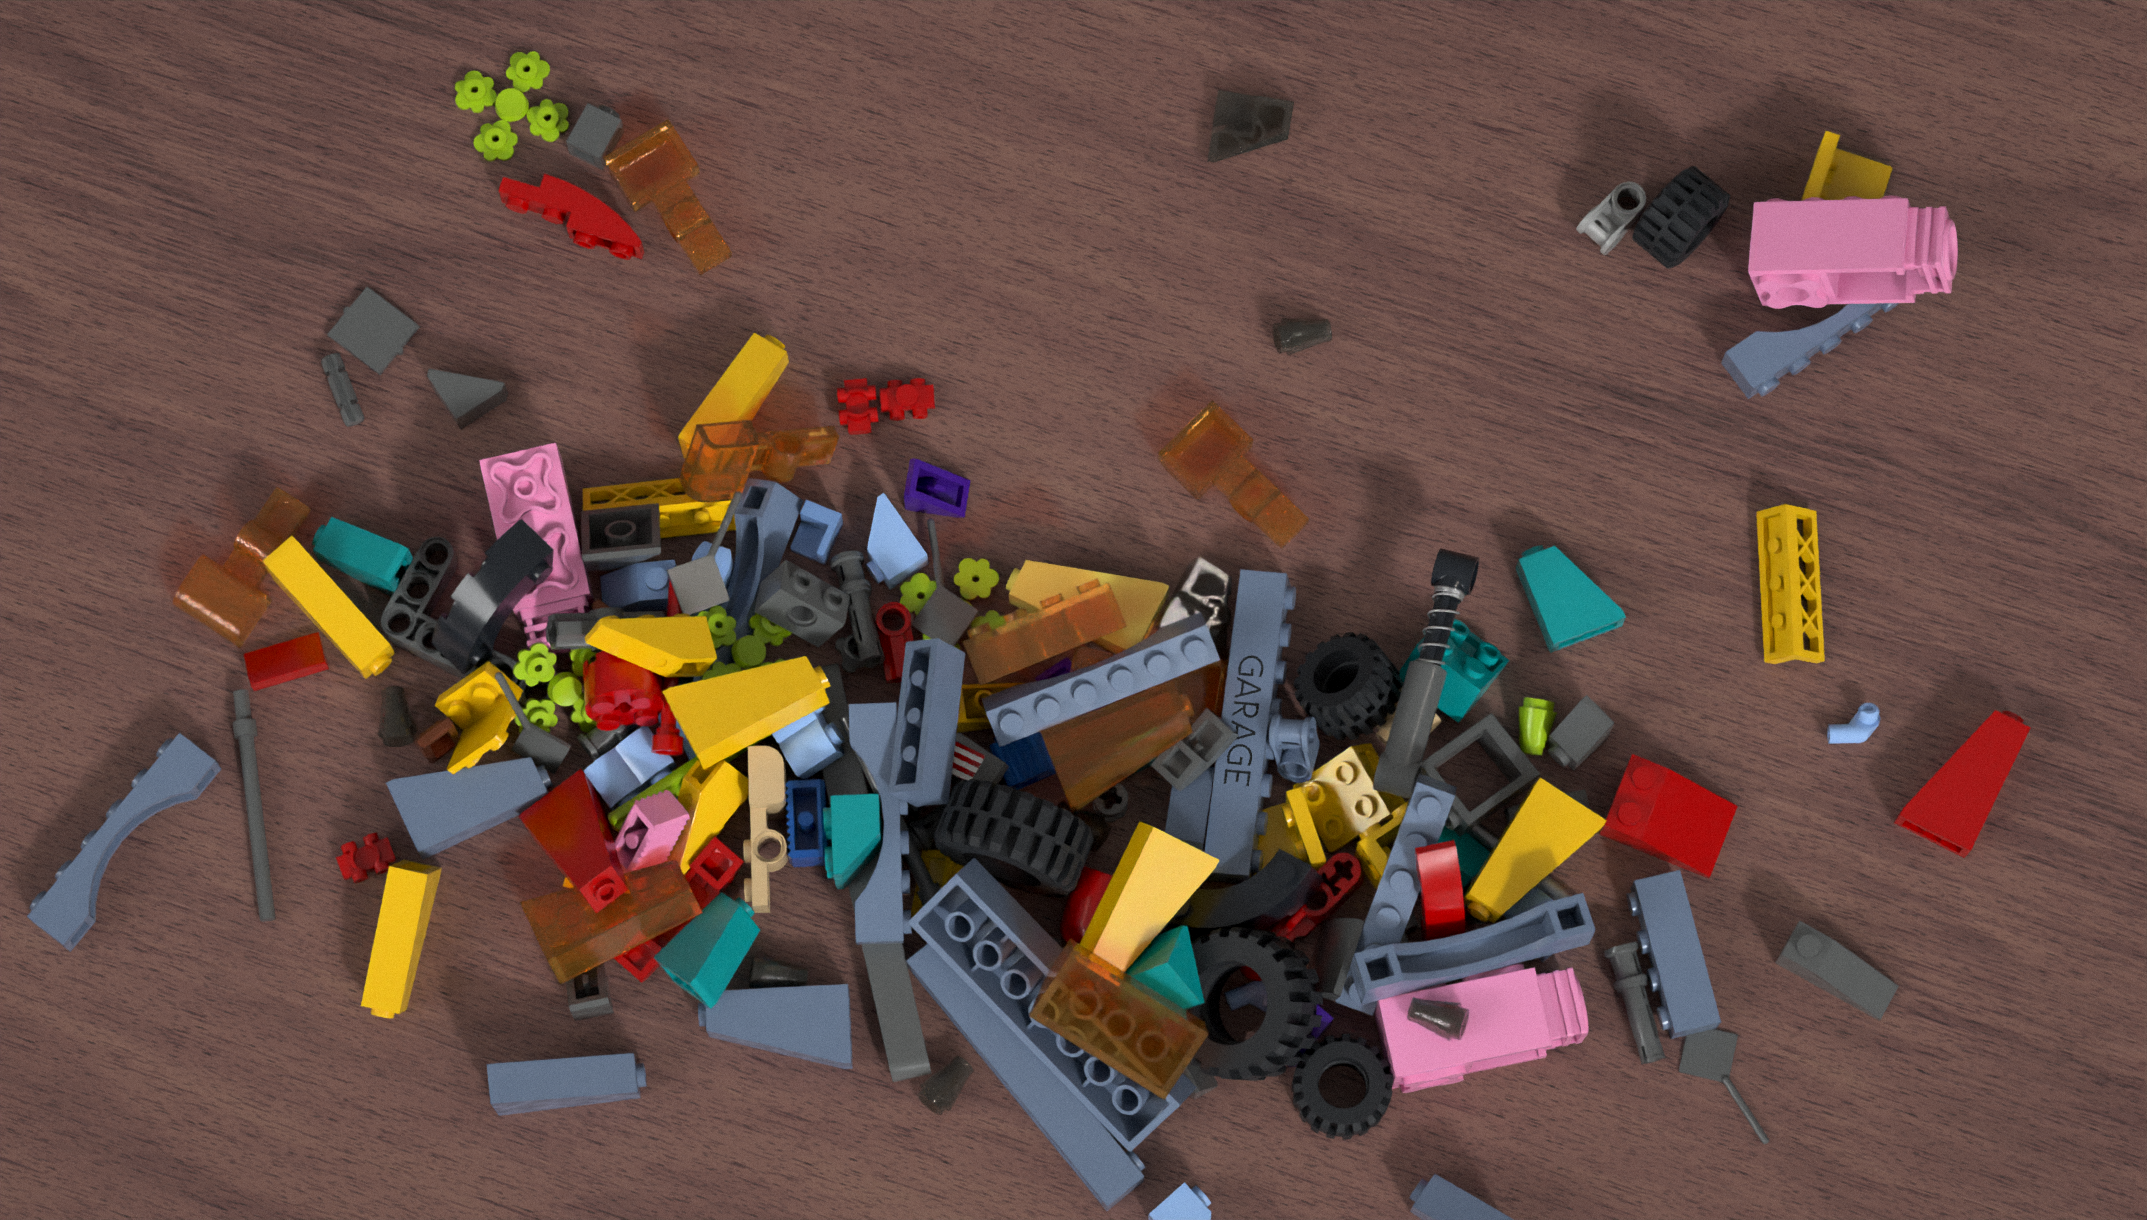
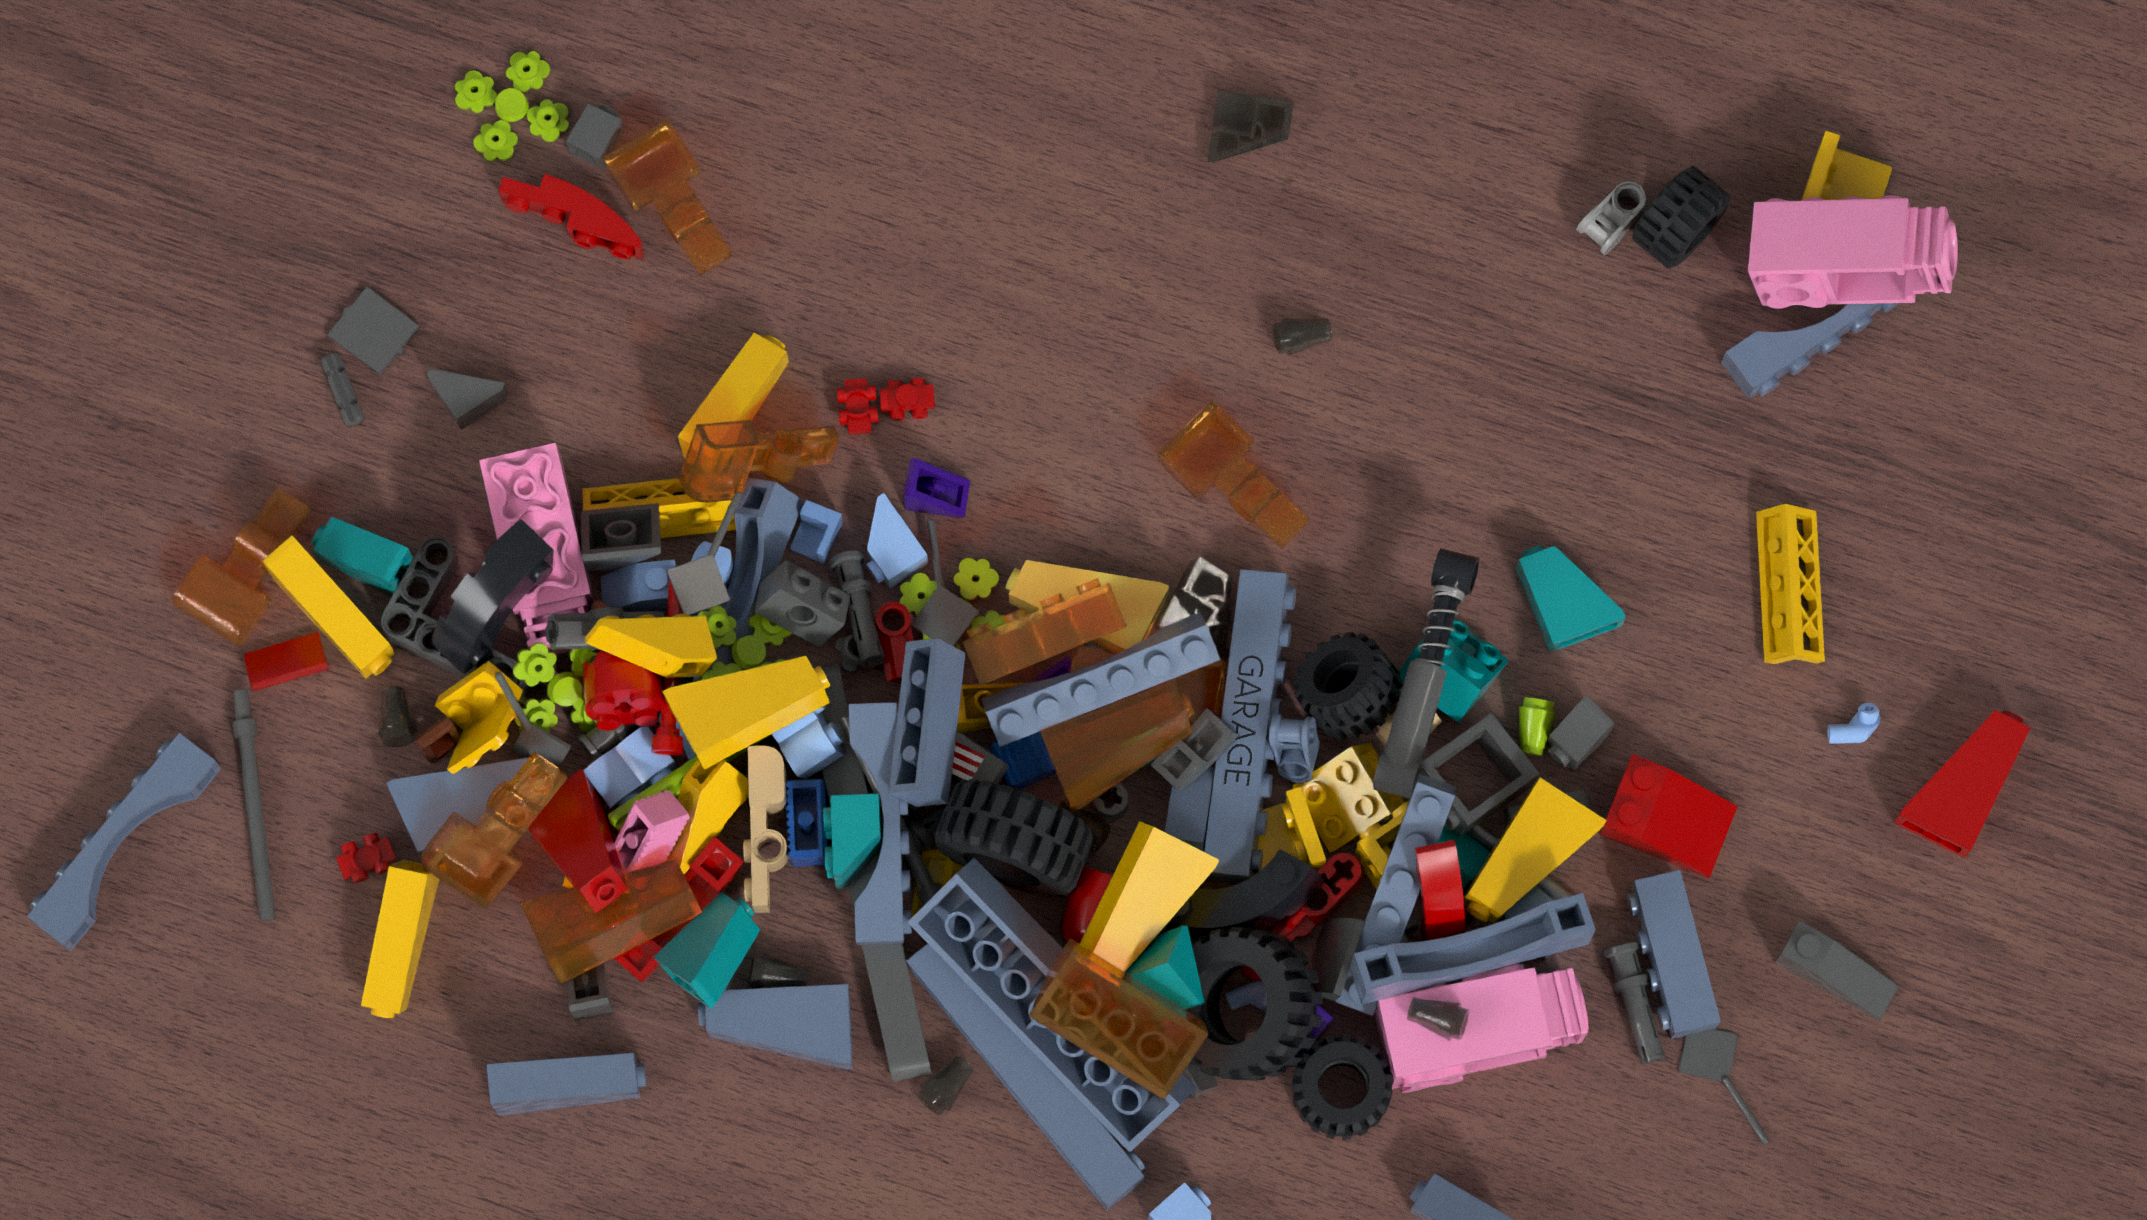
(480, 856): none -> clear orange plate

